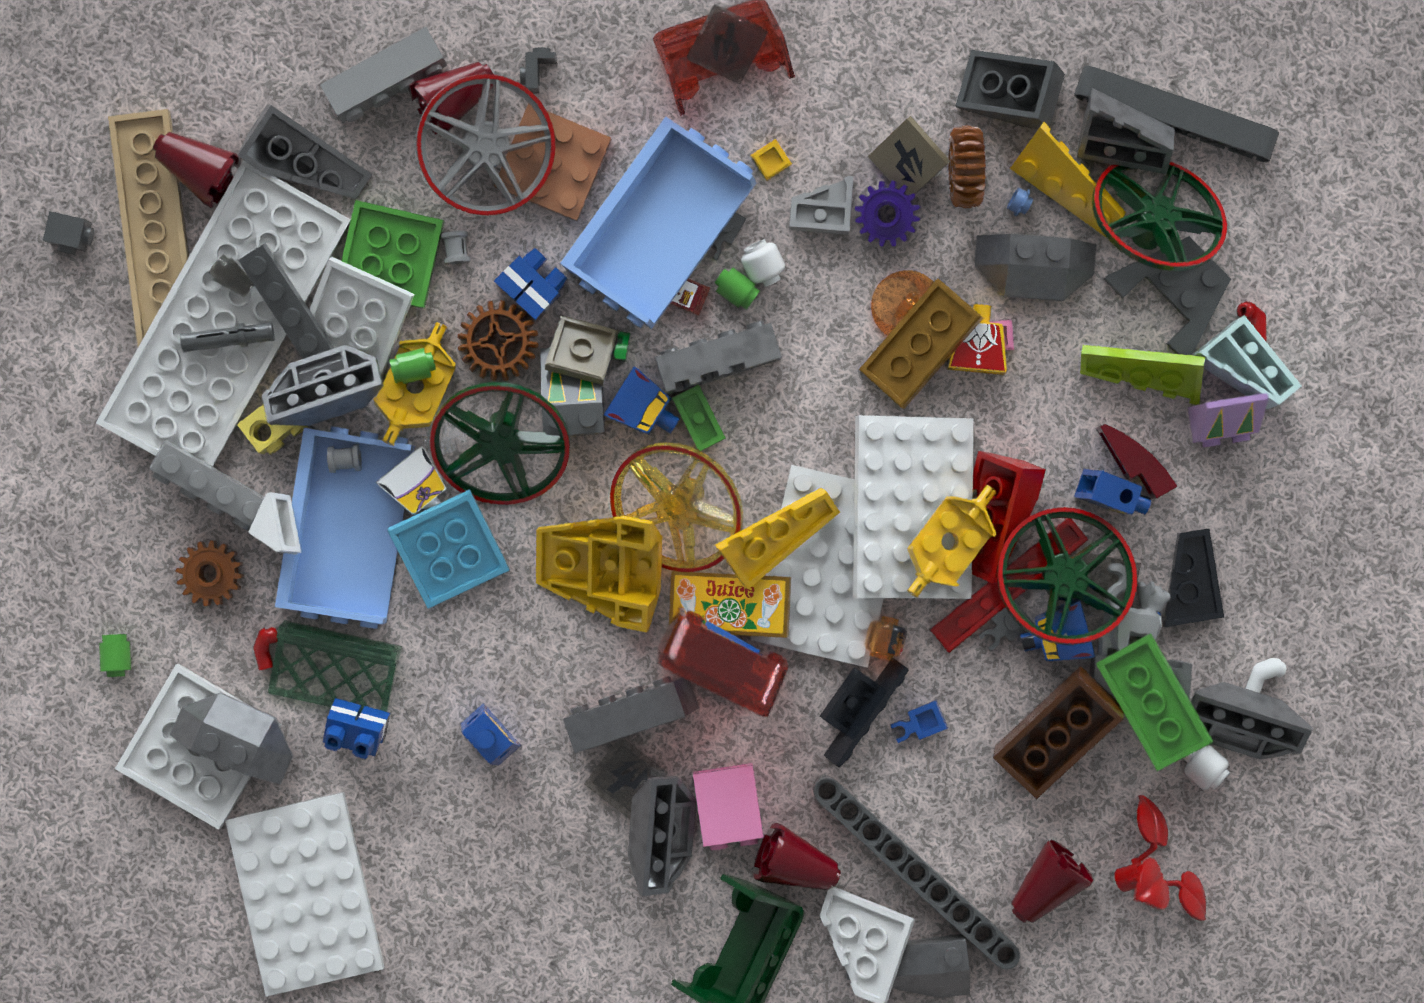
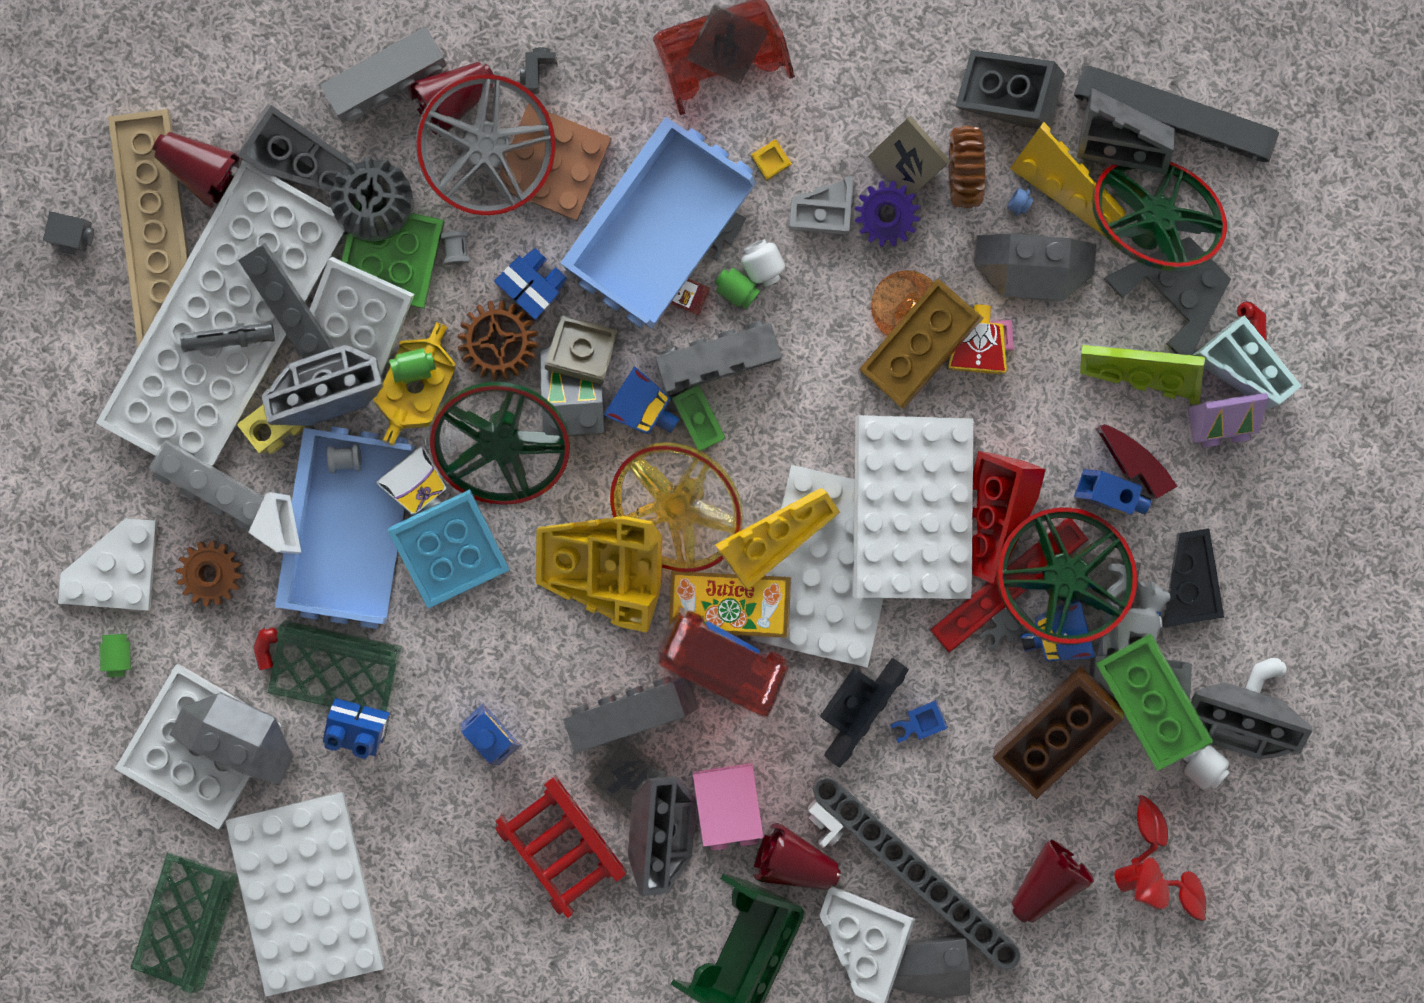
(114, 570): none -> white plate
(206, 934): none -> clear green fence
(230, 275): clear smoke cone -> none
(377, 219): none -> dark grey gear
(591, 842): none -> red fence
(621, 348): green tile -> none
(822, 817): none -> white bracket
(885, 638): clear orange head -> none
(971, 529): yellow plate -> none

